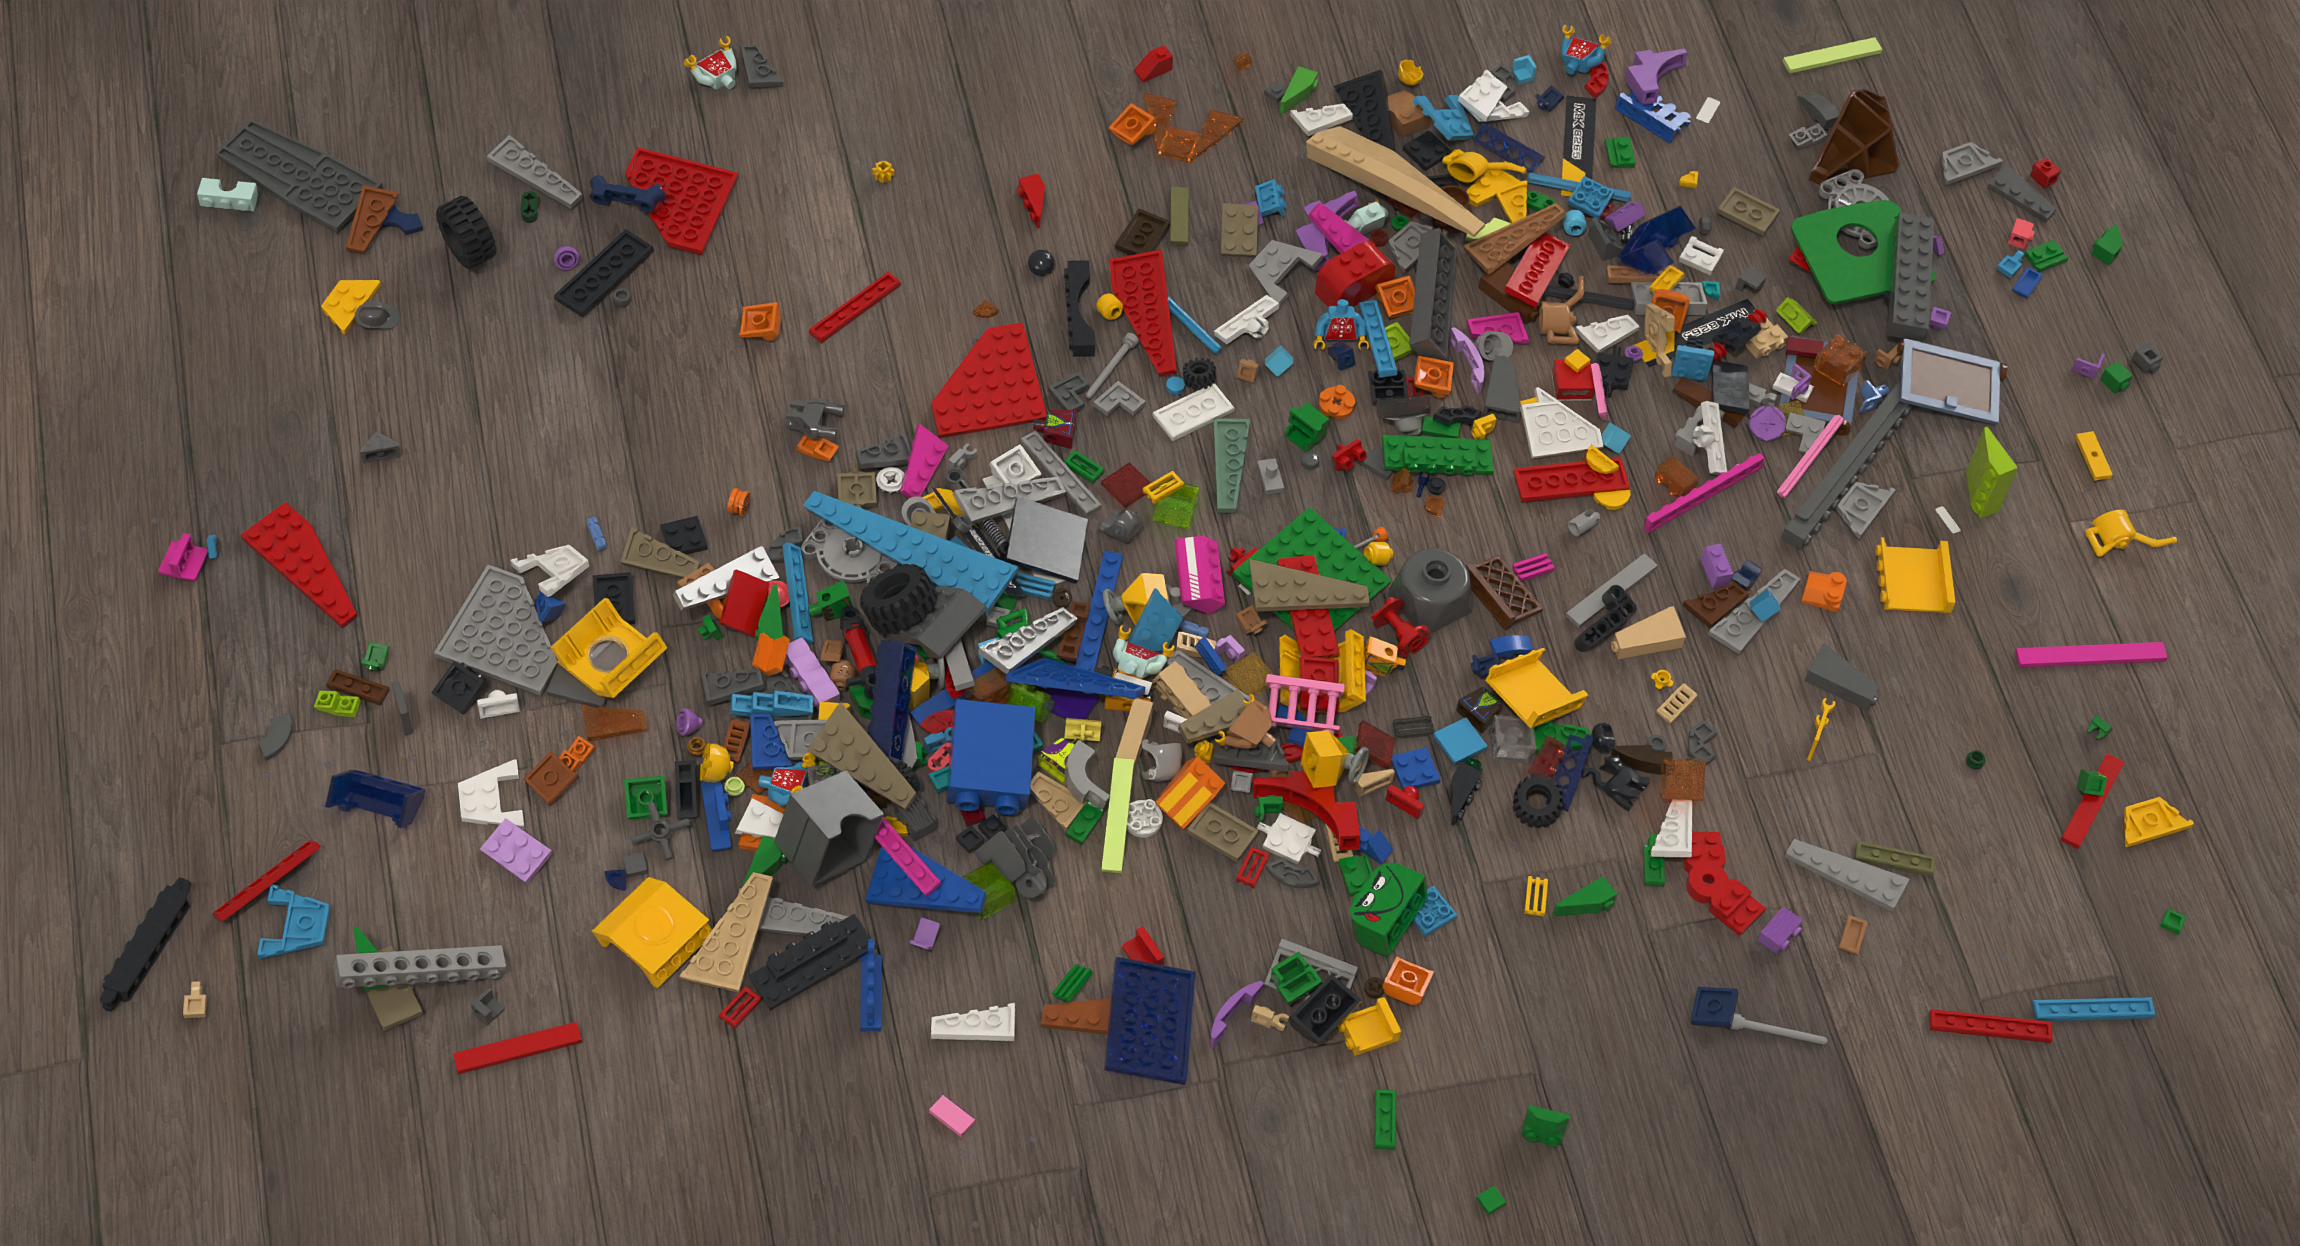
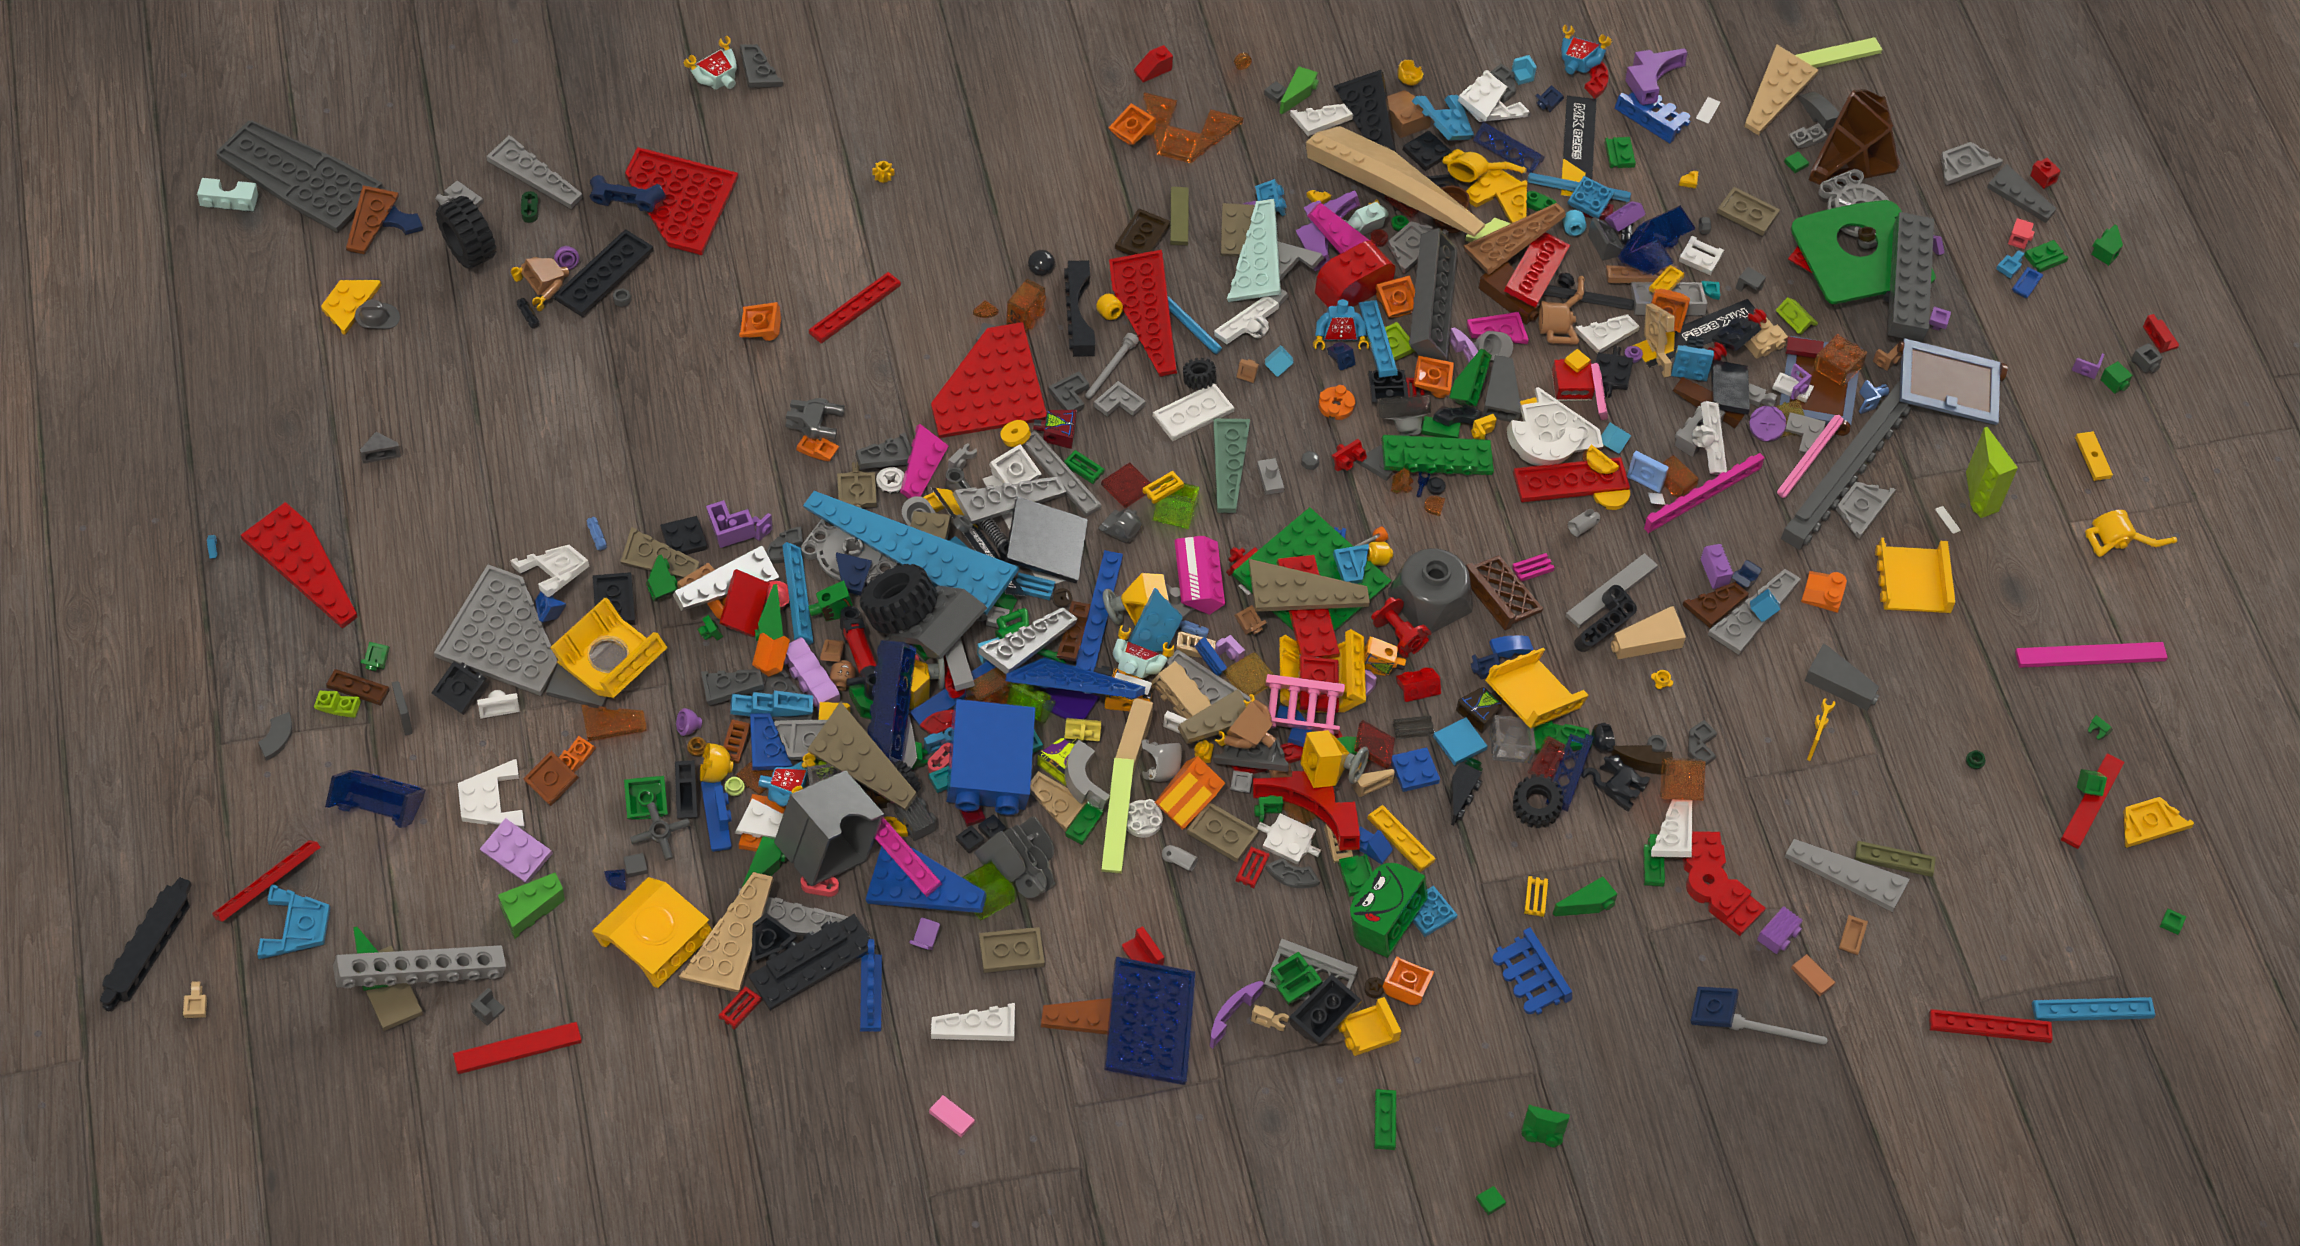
(183, 559): dark pink bracket -> none
(456, 190): none -> light grey plate
(528, 313): none -> black axle
(530, 902): none -> bright green wedge
(543, 276): none -> medium nougat torso
(660, 581): none -> green slope
(730, 528): none -> medium lavender brick
(738, 502): orange wheel -> none
(763, 526): none -> medium lavender bracket
(769, 937): none -> black slope
(821, 888): none -> coral beam
(853, 572): none -> dark blue wing
(1011, 950): none -> dark tan plate
(1015, 433): none -> yellow piece
(1026, 304): none -> clear orange brick
(1032, 192): red slope -> none
(1072, 983): green tile -> none
(1175, 385): dark azure tile -> none
(1179, 857): none -> light grey piece
(1259, 259): none -> light aqua wing
(1306, 427): green plate -> none
(1316, 196): none -> yellow tile
(1351, 562): none -> dark azure wing
(1401, 838): none -> yellow tile
(1406, 800): red tile -> none
(1419, 684): none -> red bracket
(1470, 381): none -> green slope
(1532, 962): none -> blue fence
(1540, 452): none -> white brick
(1647, 471): none -> light blue tile
(1656, 498): none -> white sticker
(1684, 694): tan slope -> none
(1780, 85): none -> tan wing
(1796, 162): none -> green tile
(1813, 975): none -> nougat tile
(1866, 234): none -> dark brown tile
(2160, 334): none -> red panel

